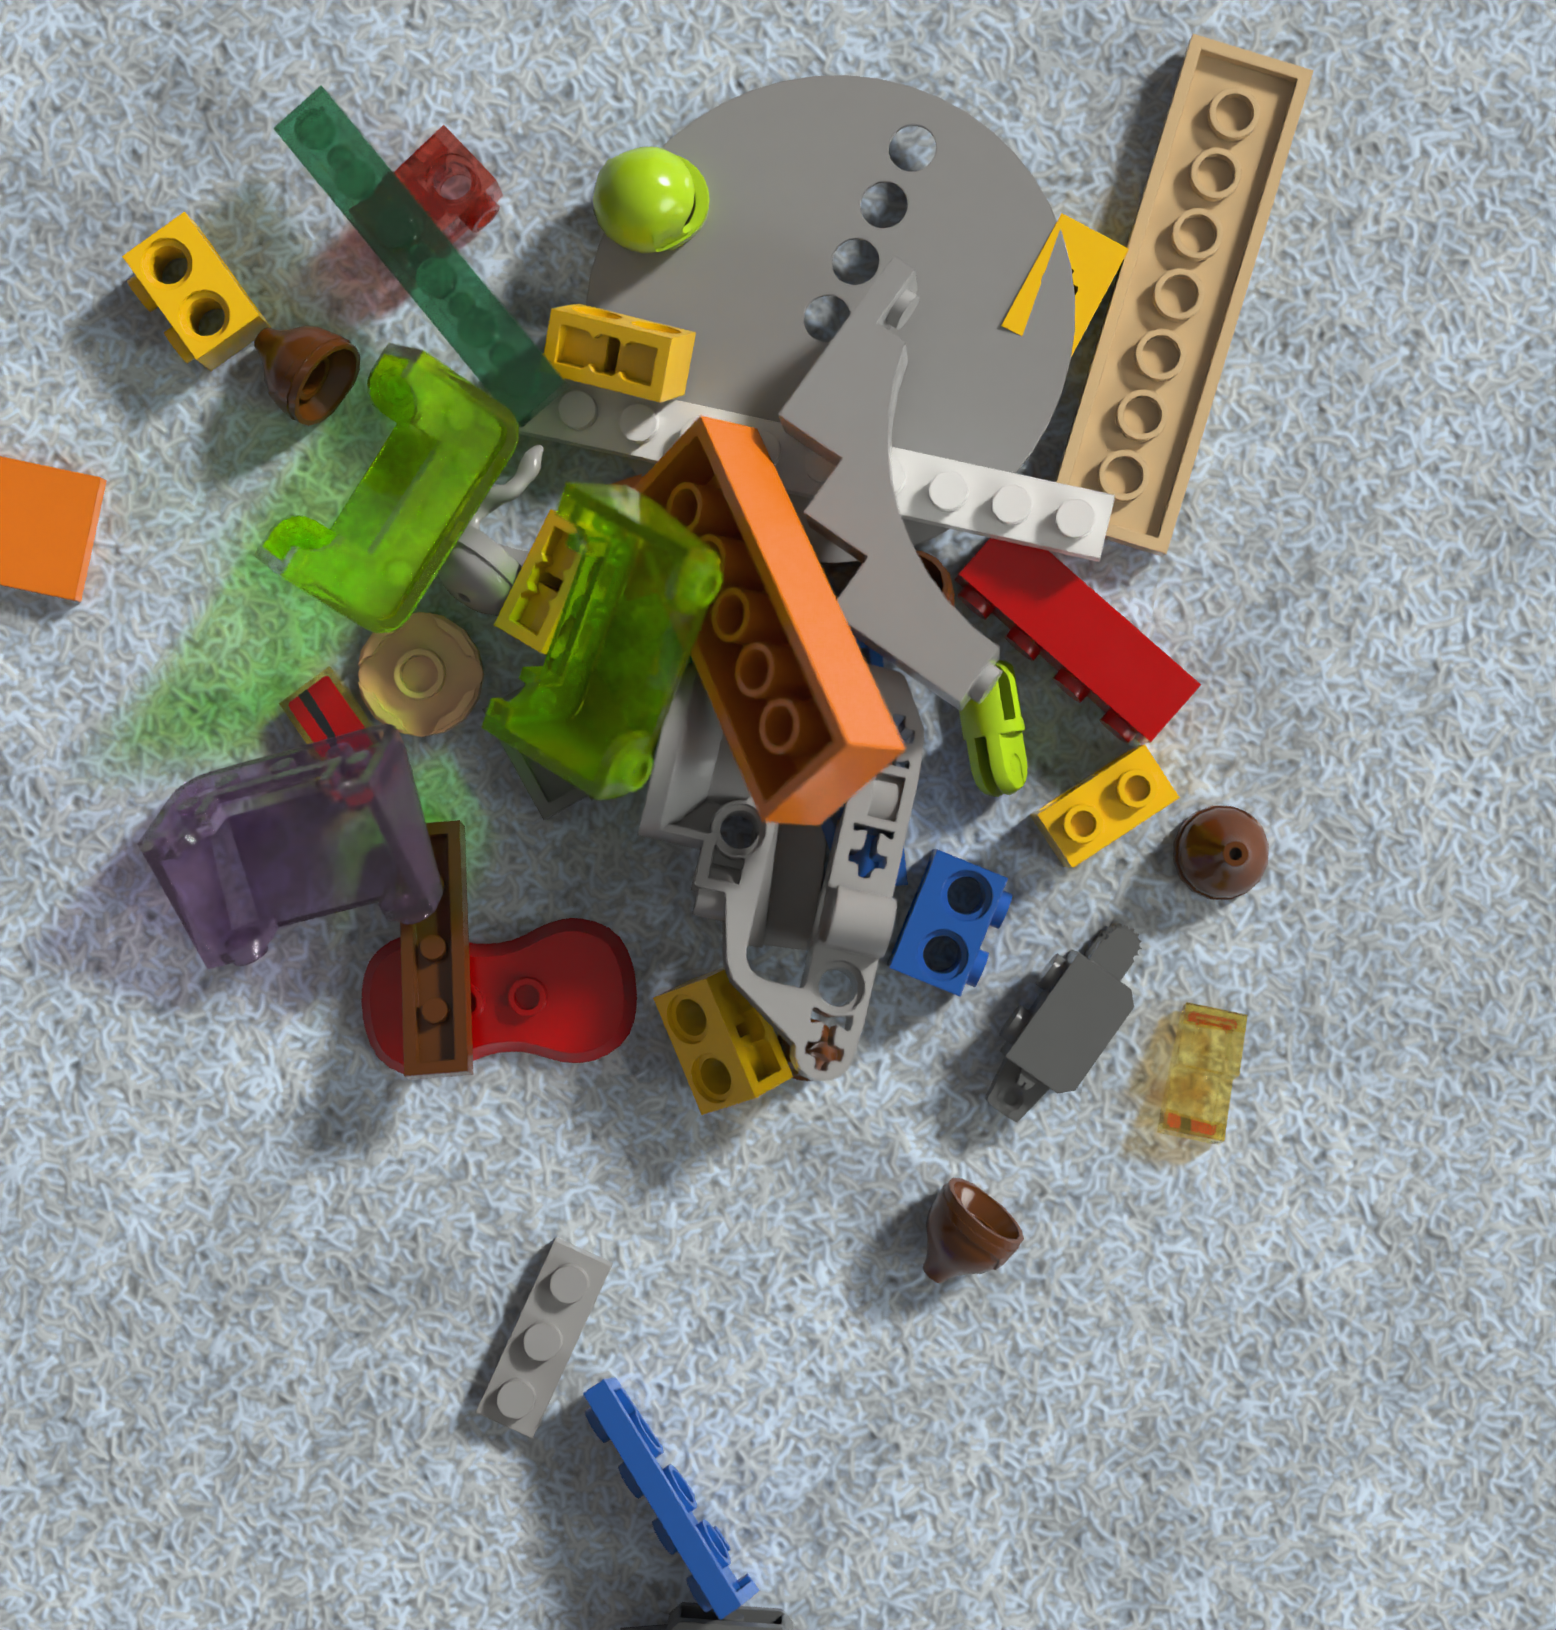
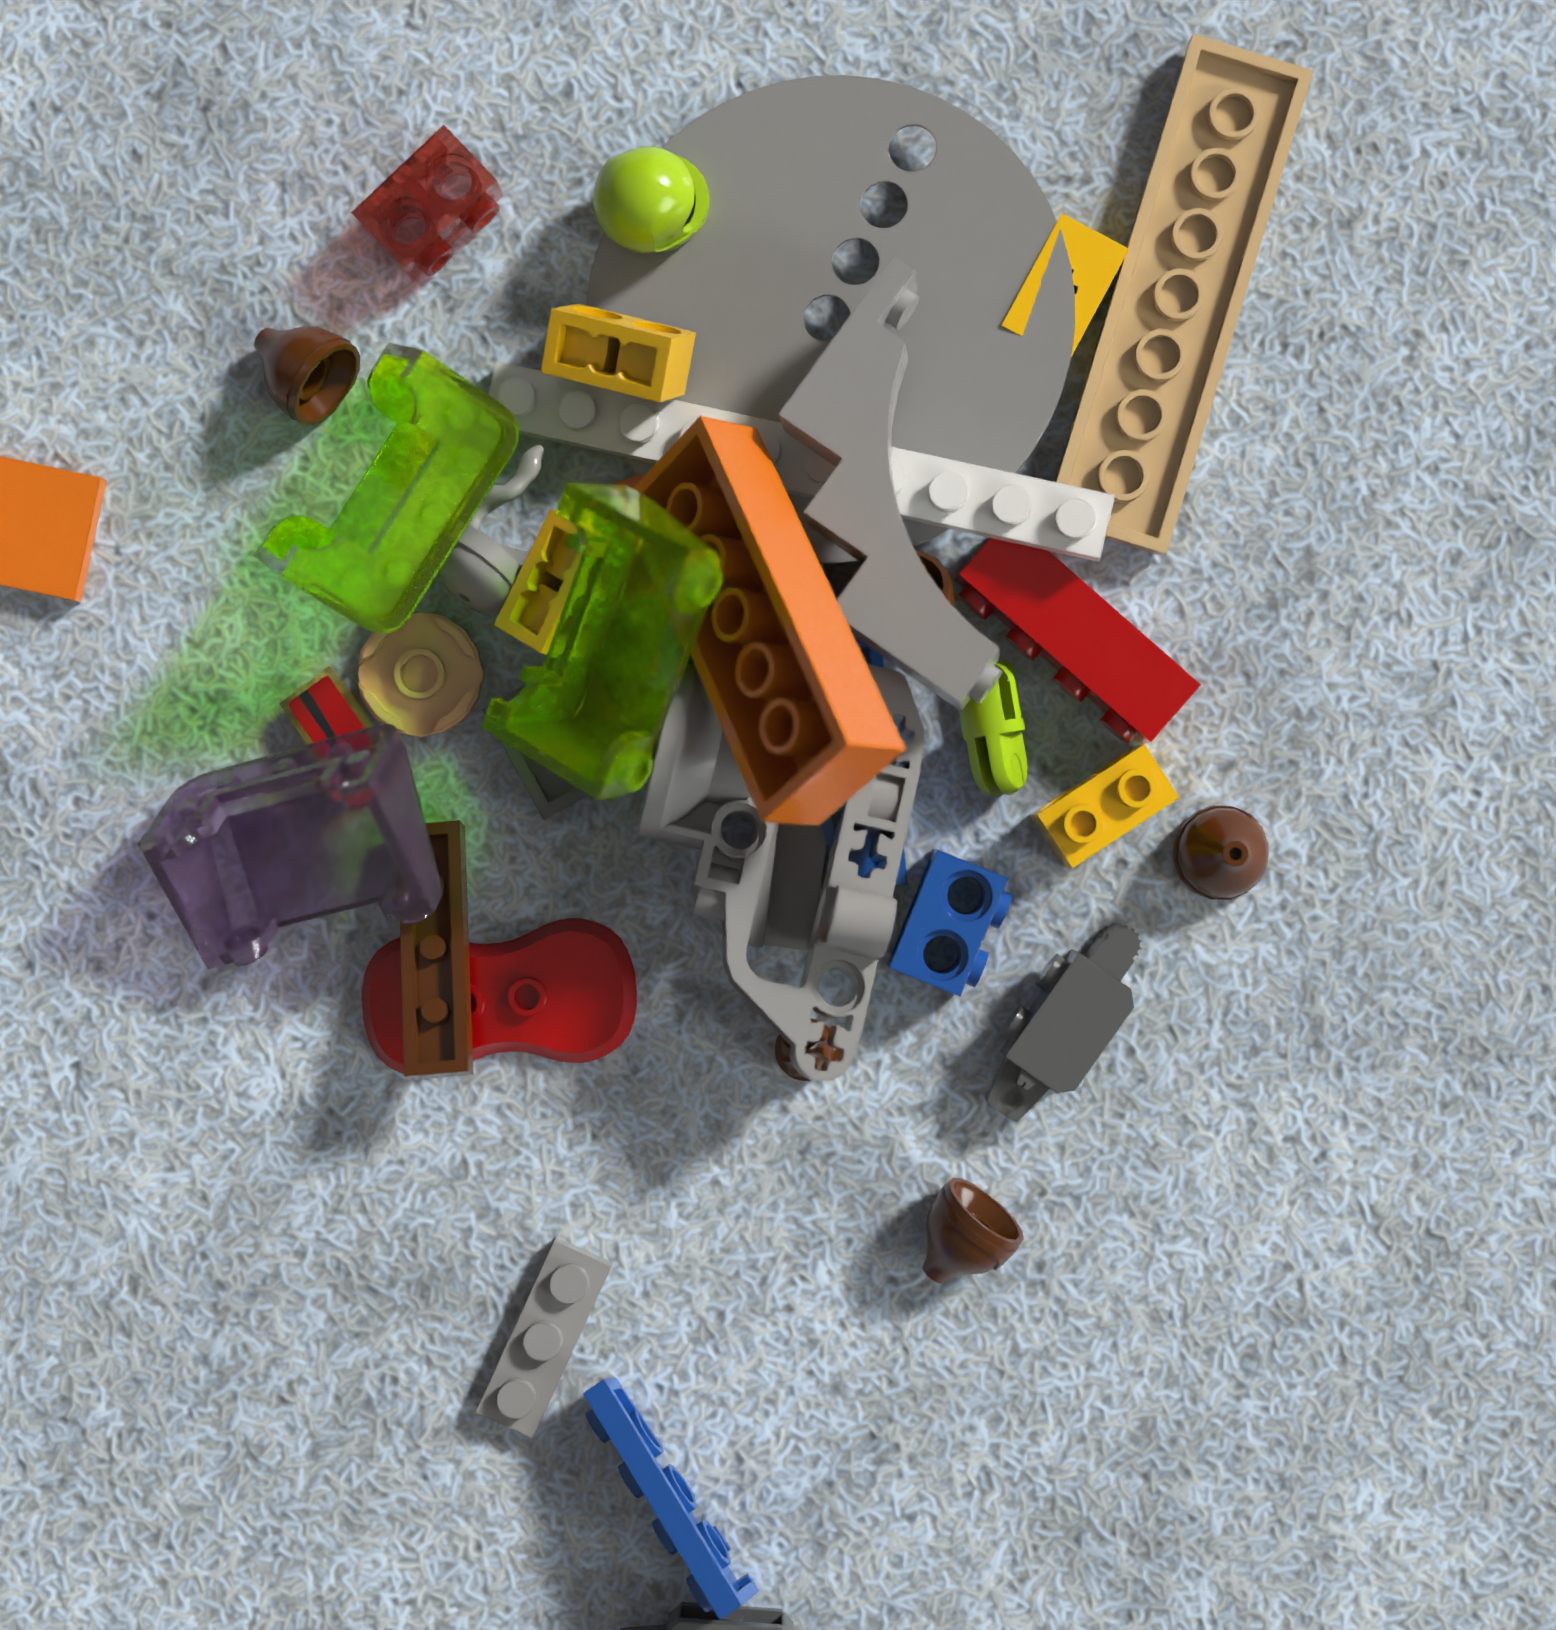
(204, 287): yellow brick -> none
(421, 256): clear green plate -> none
(721, 1042): yellow brick -> none
(1202, 1073): clear yellow slope -> none

